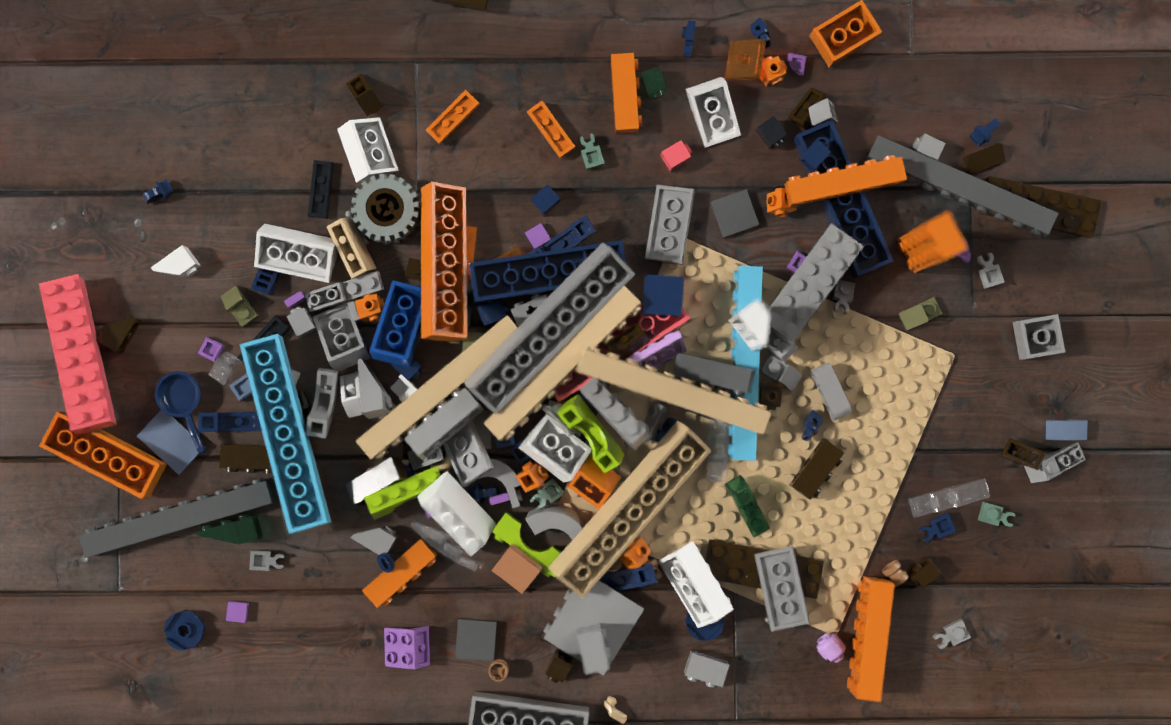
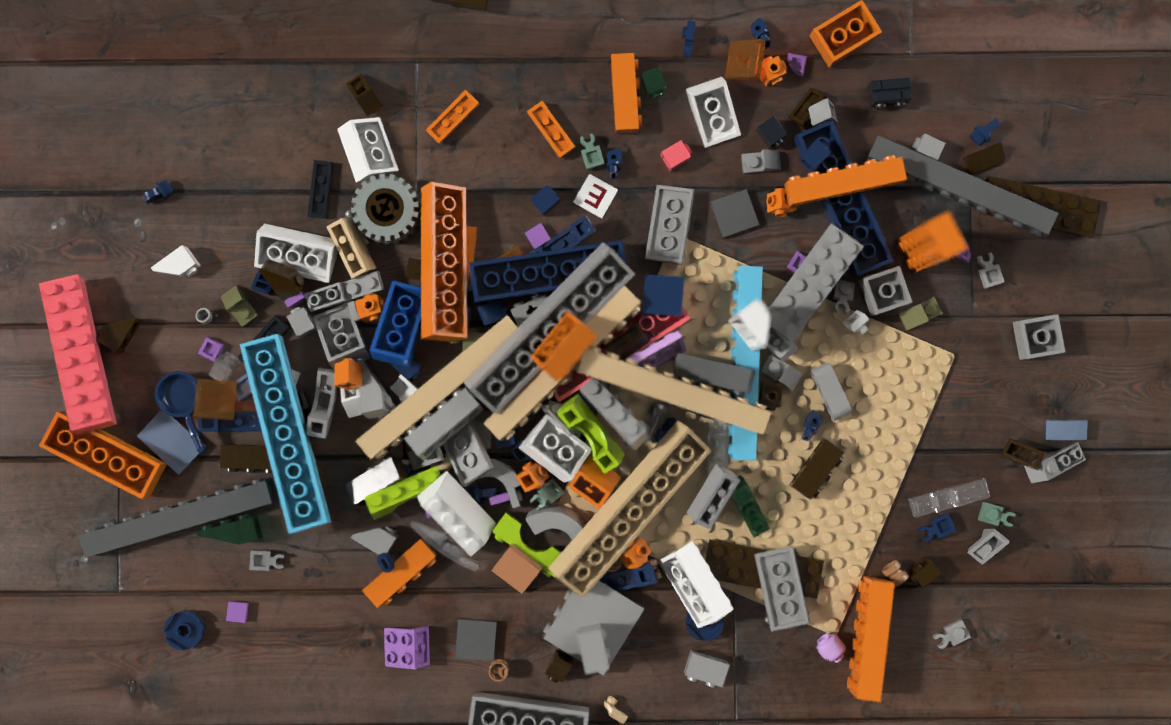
(202, 313): none -> light grey hinge
(215, 399): none -> clear orange plate
(282, 278): none -> dark brown slope
(348, 374): none -> orange brick
(563, 347): none -> orange brick
(595, 196): none -> white sticker
(614, 165): none -> dark blue piece
(713, 496): none -> light grey brick
(761, 161): none -> light grey slope
(856, 322): none -> white tile
(885, 291): none -> light grey brick
(889, 92): none -> black brick
(987, 545): none -> light grey slope

